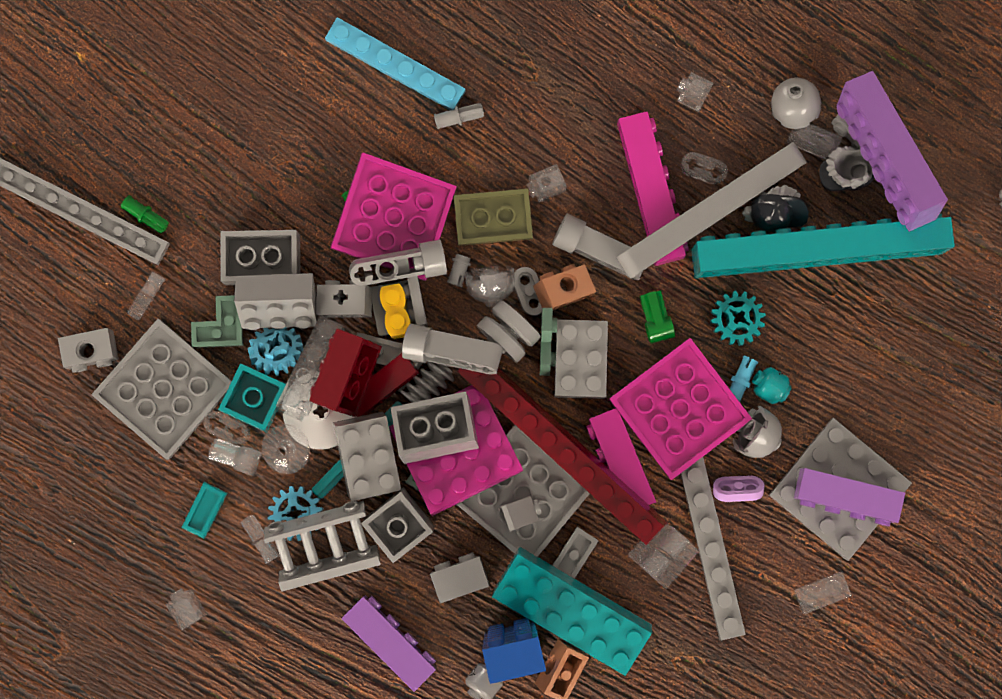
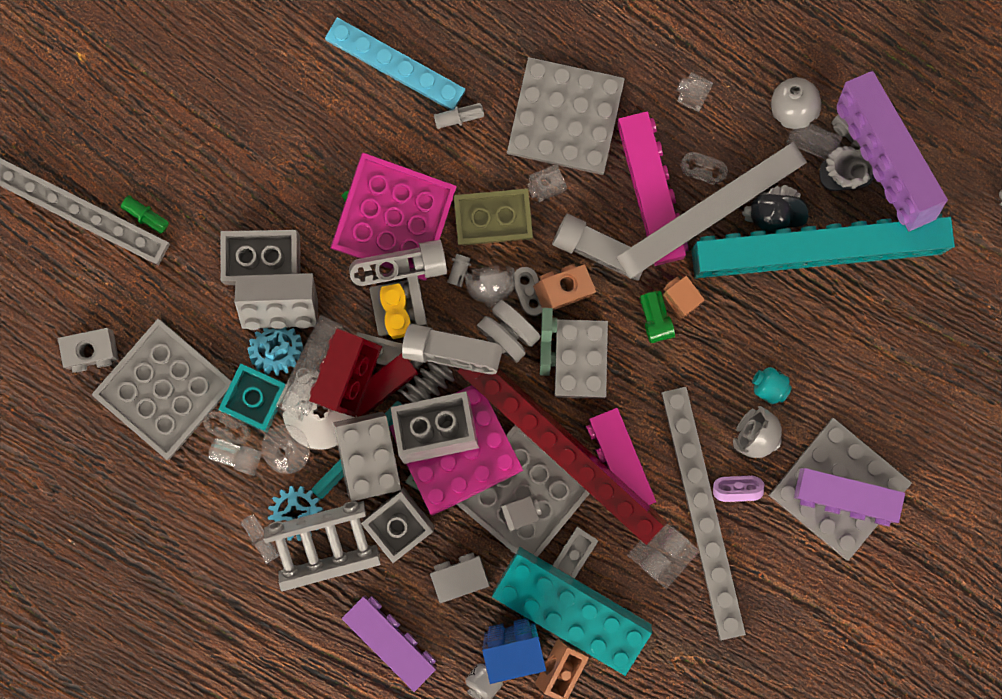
(145, 296): clear axle -> none
(185, 608): clear brick -> none
(204, 510): teal tile -> none
(220, 333): sand green plate -> none
(330, 305): light grey brick -> none
(565, 116): none -> light grey plate
(680, 409): dark pink plate -> none
(682, 297): none -> nougat brick
(742, 377): medium azure pin -> none
(747, 325): teal gear -> none
(822, 592): clear plate -> none

